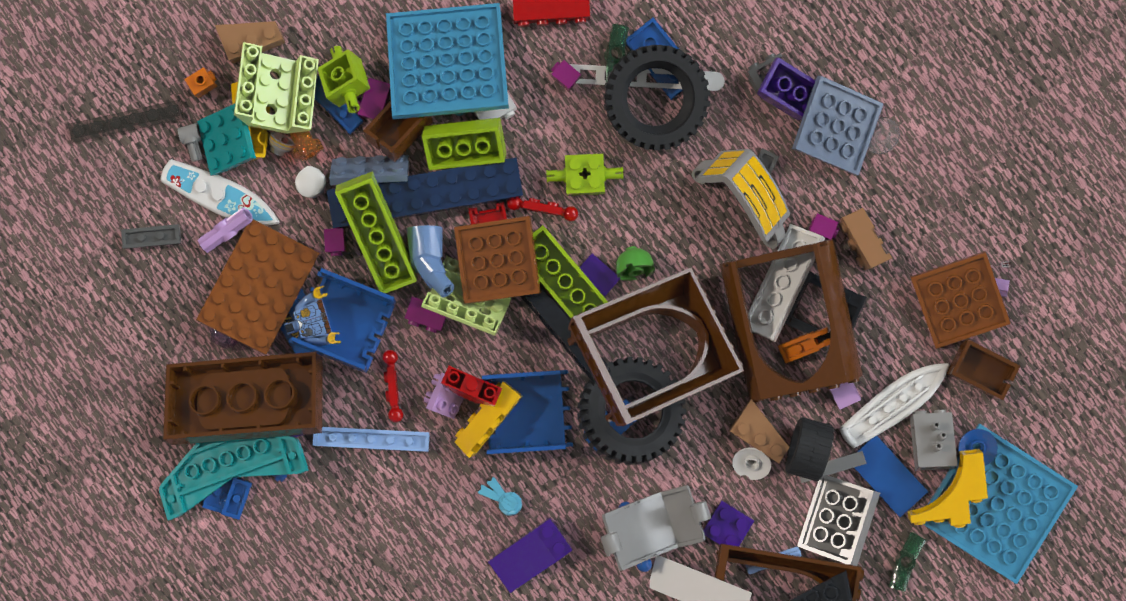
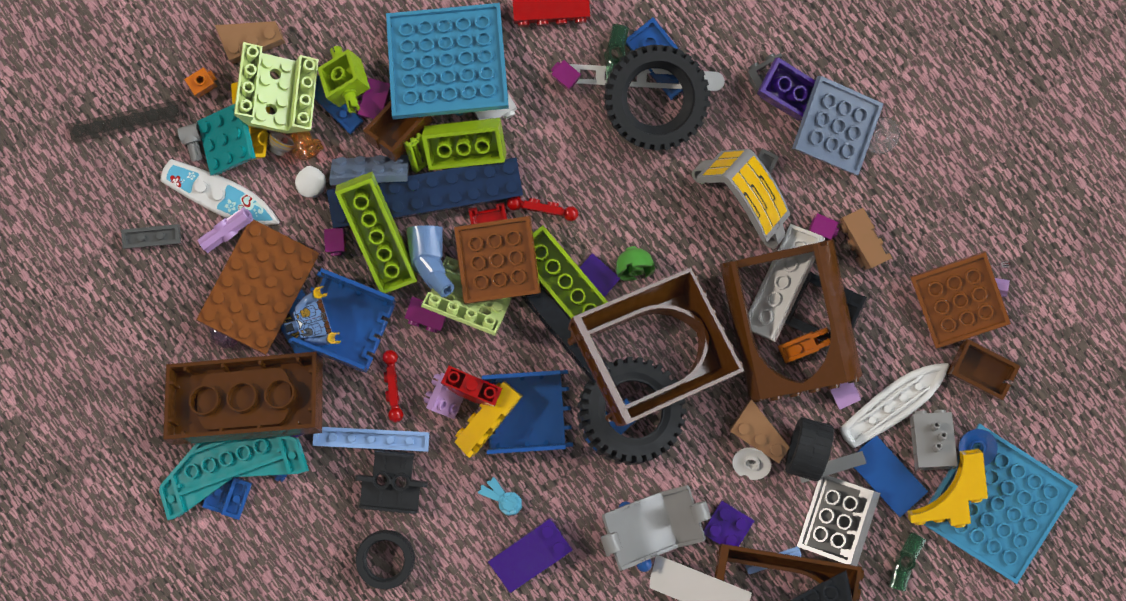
(368, 576): none -> black tyre
(391, 496): none -> black piece
(414, 154): none -> lime tile
(593, 165): lime brick -> none

